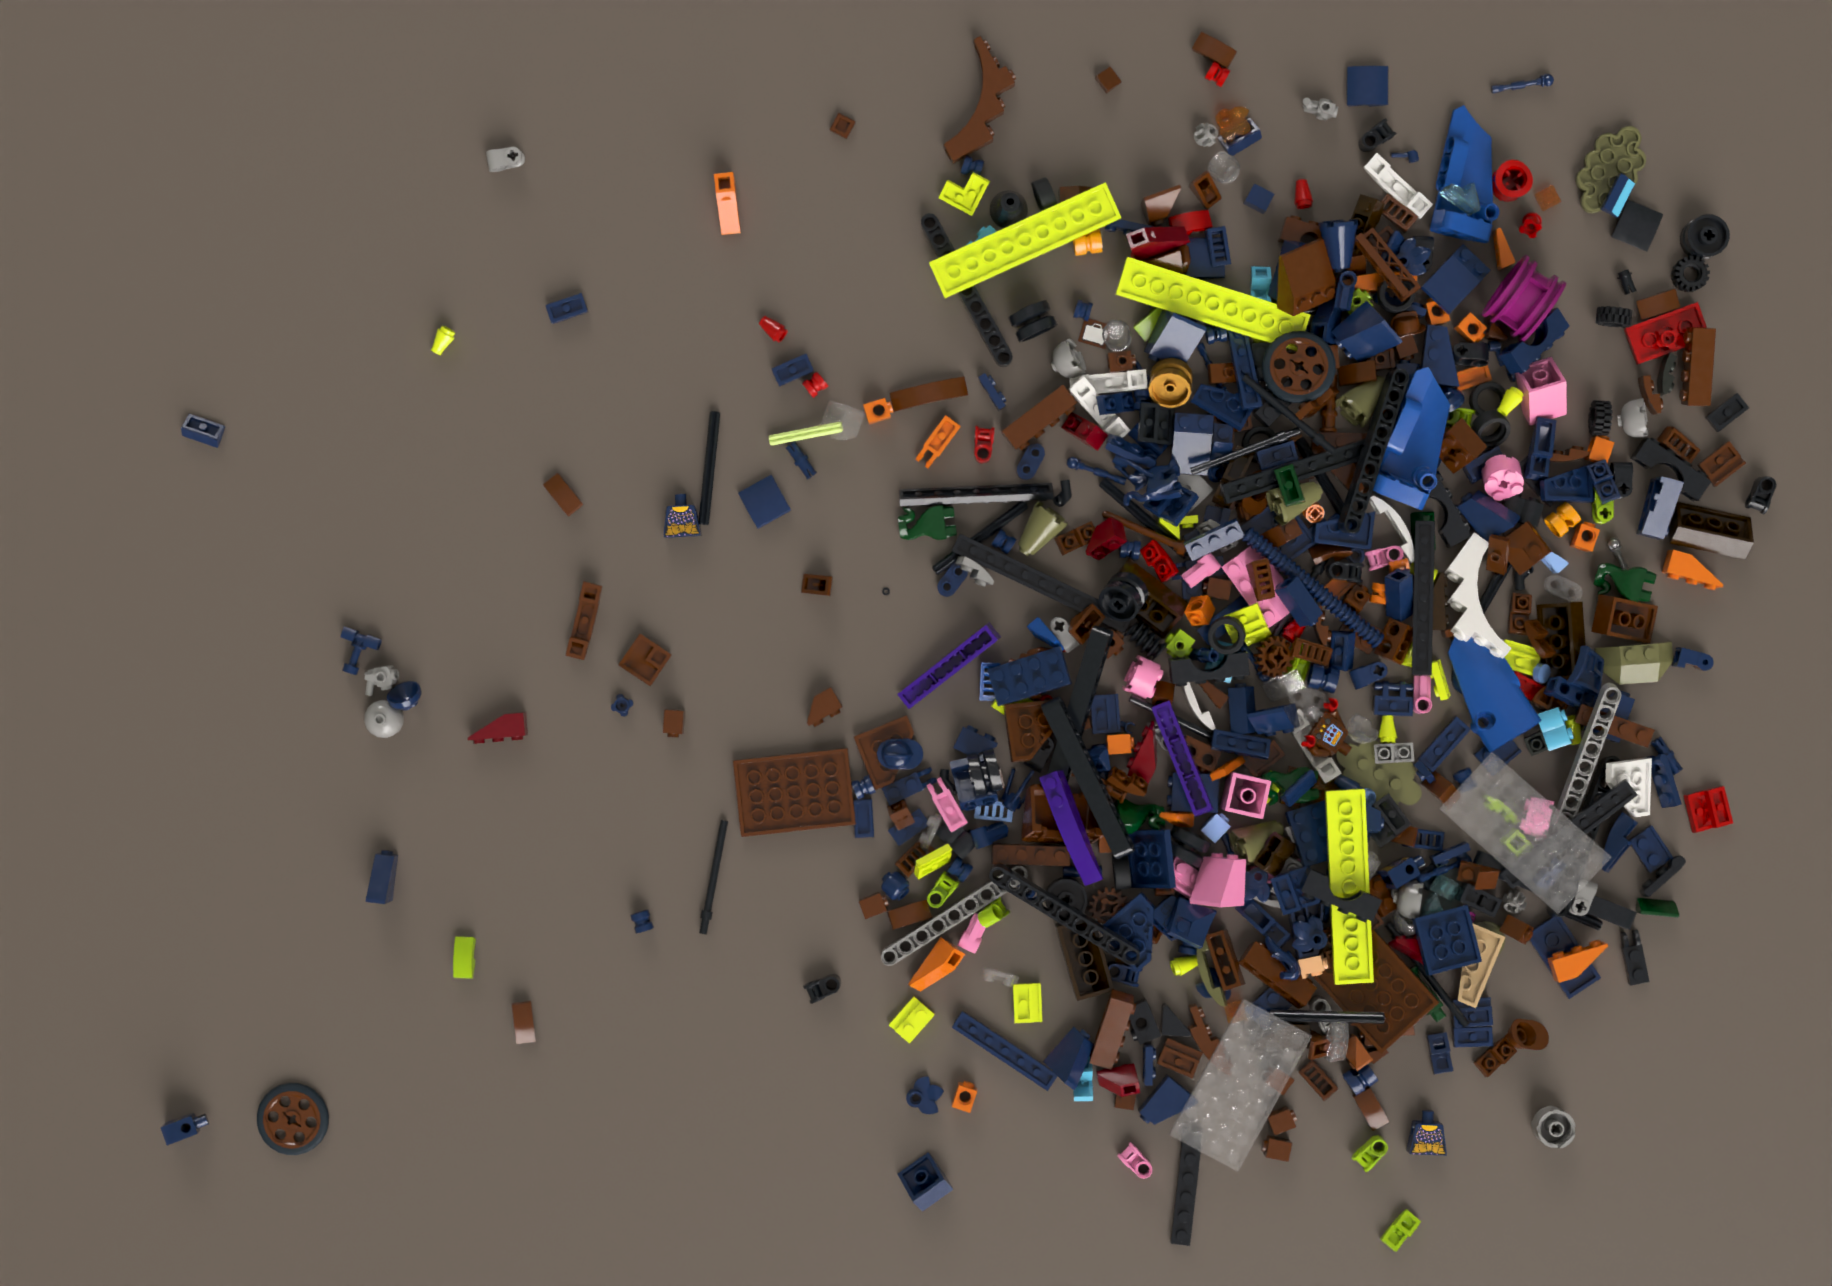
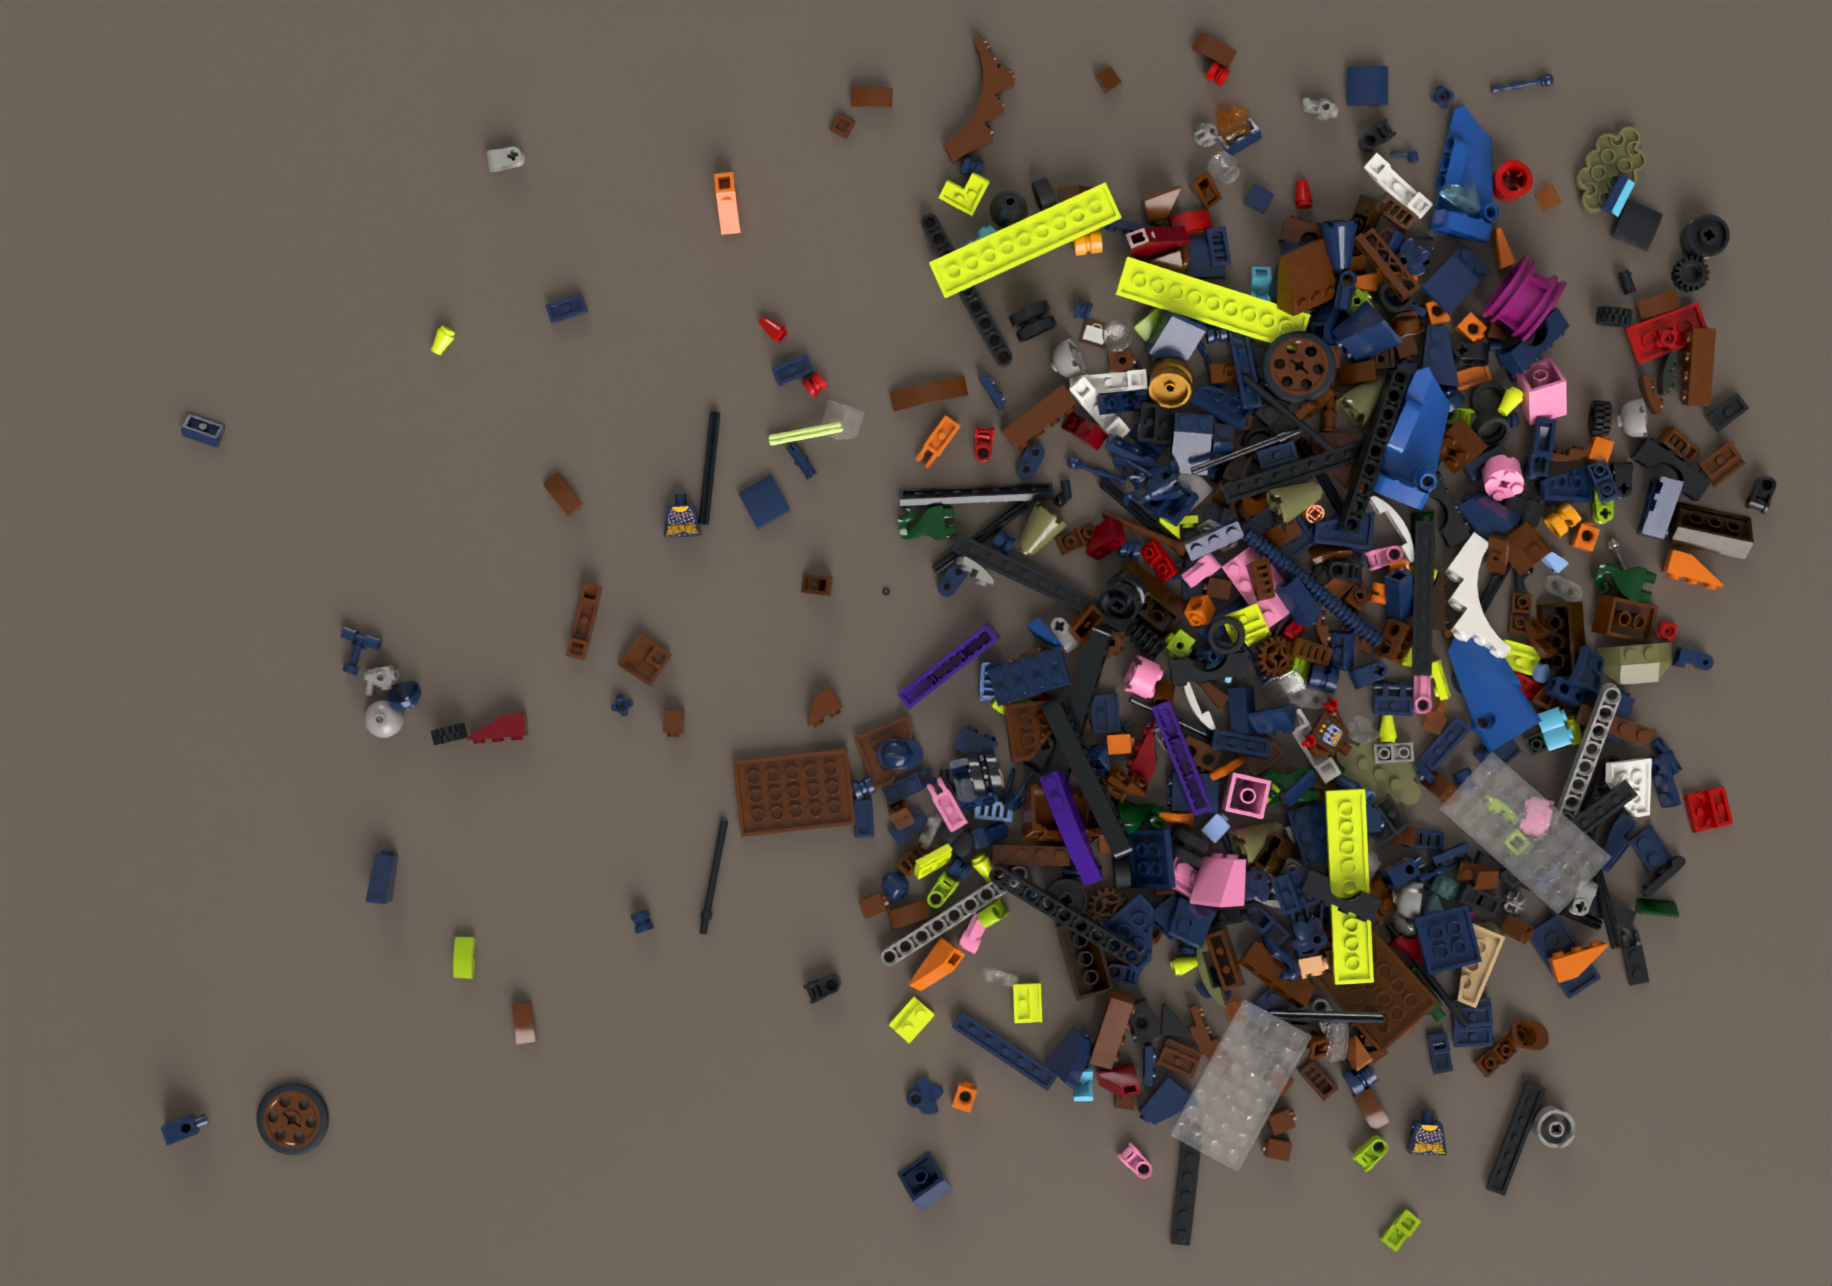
(449, 734): none -> black tyre
(869, 407): orange brick -> none
(871, 97): none -> reddish brown slope
(983, 865): none -> neon yellow cone
(1231, 915): none -> black hinge
(1289, 485): dark green slope -> none
(1312, 713): clear plate -> none
(1435, 720): none -> clear orange plate
(1447, 96): none -> dark blue plate
(1513, 419): none -> dark blue plate
(1515, 1138): none -> black plate
(1531, 224): red brick -> none
(1607, 911): none -> black axle
(1670, 636): none -> red plate

